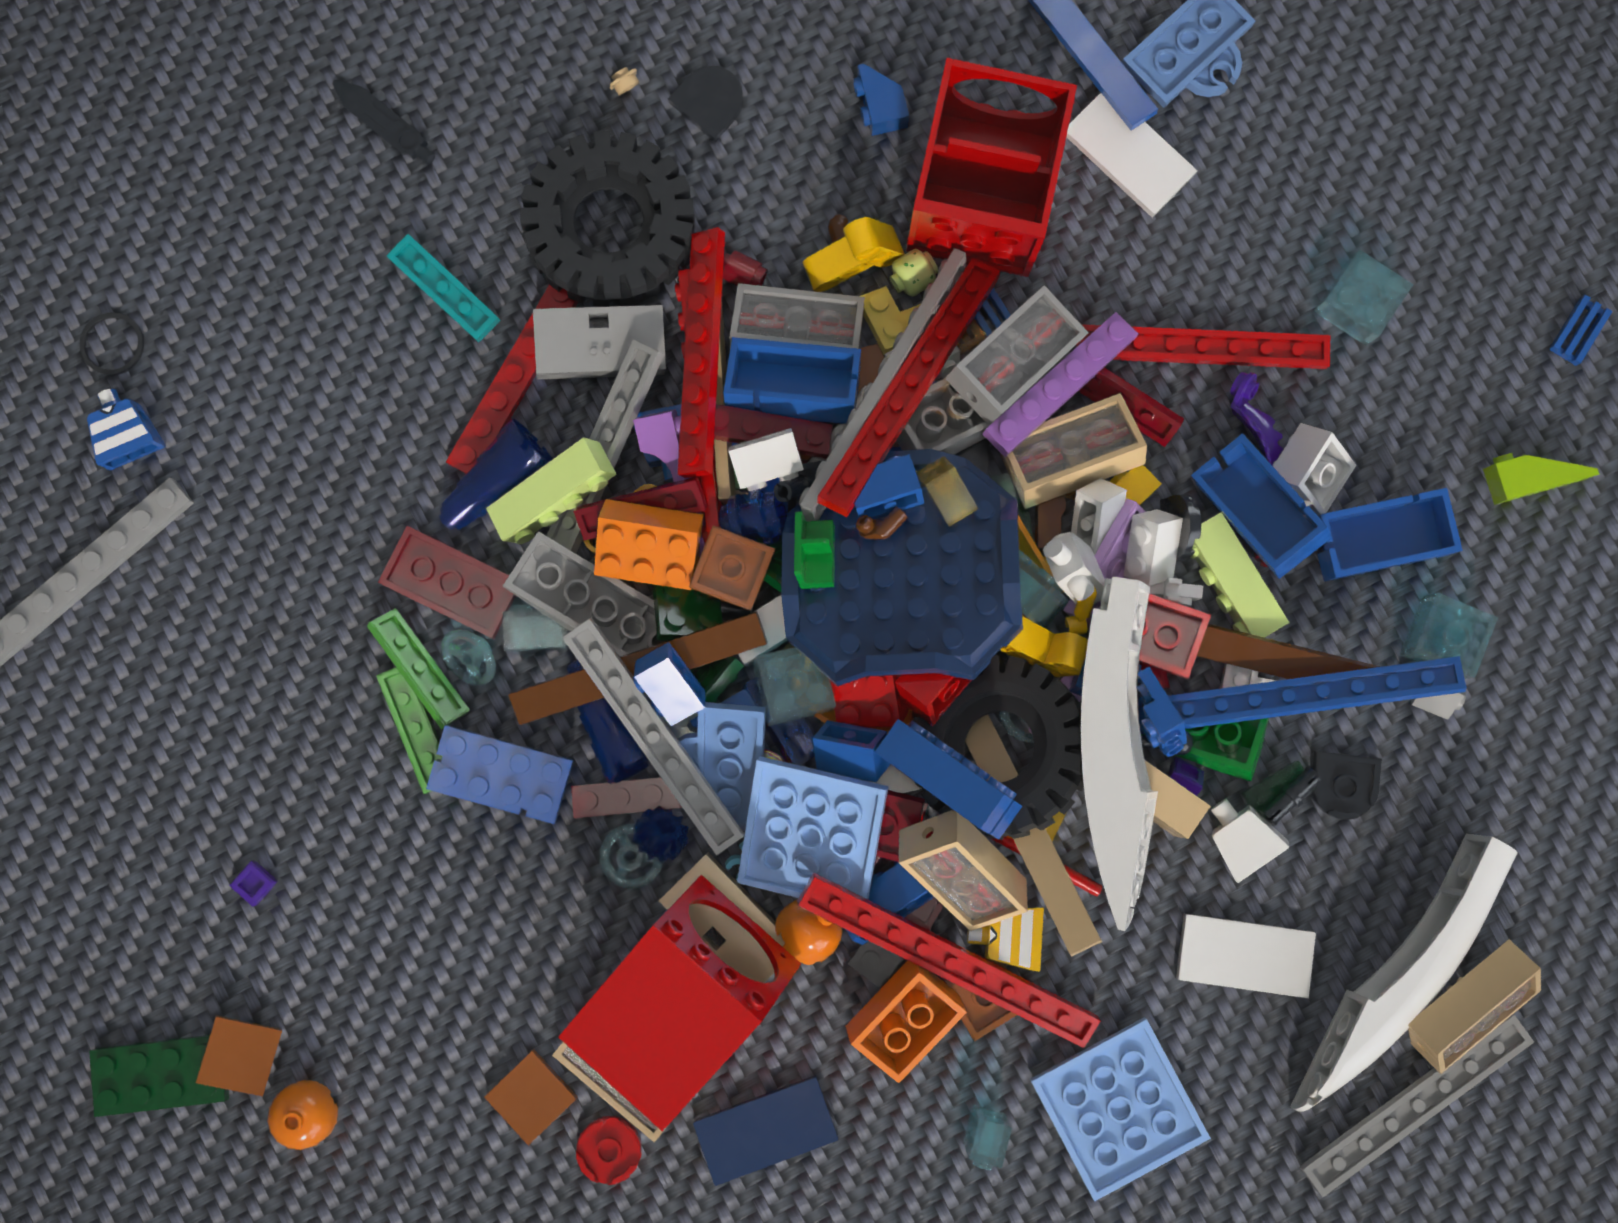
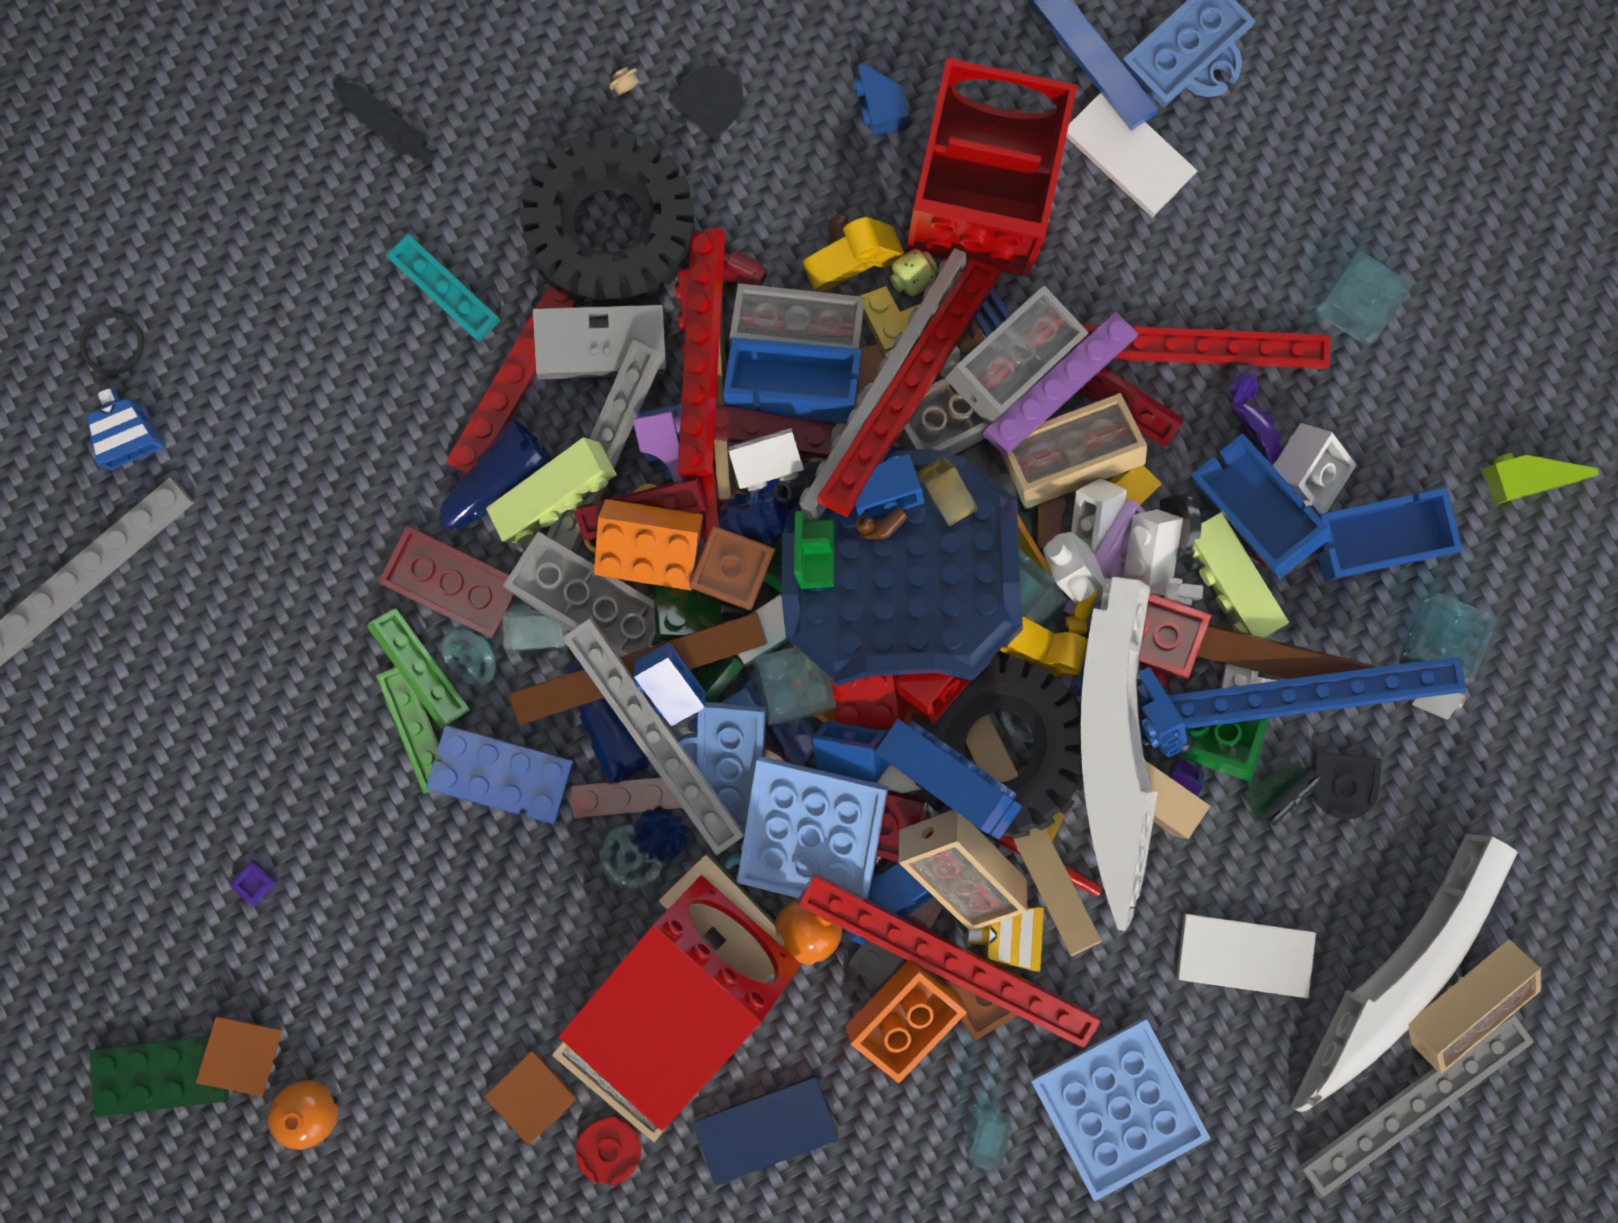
(1245, 839): white torso -> none
(1593, 309): blue tile -> none

